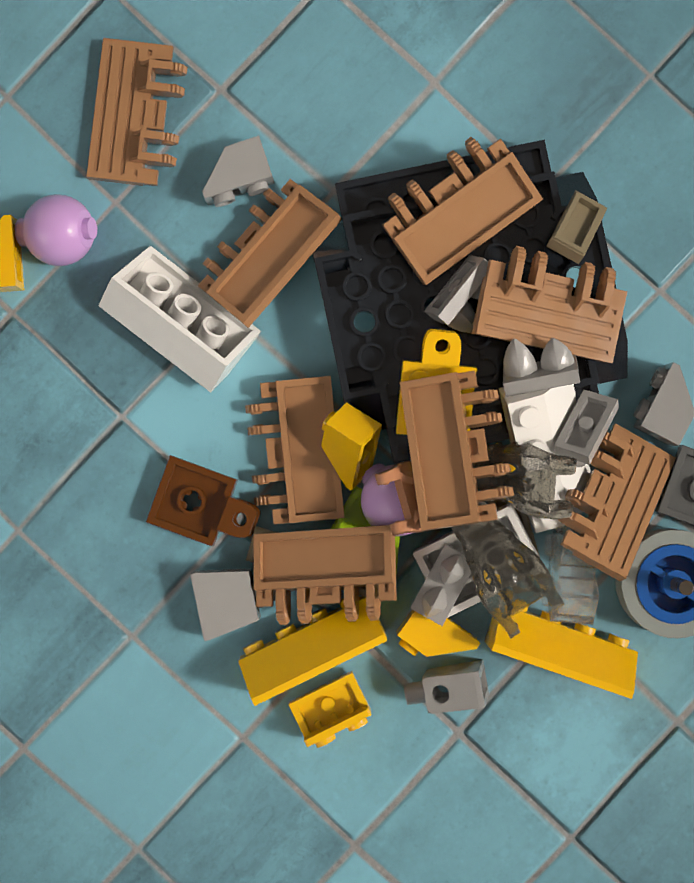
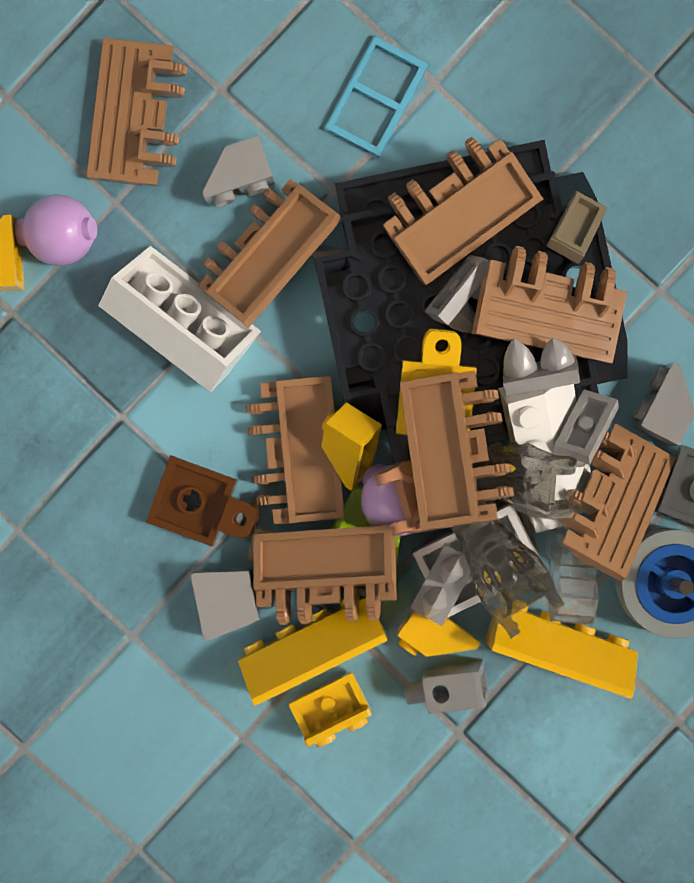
(398, 108): none -> medium azure window

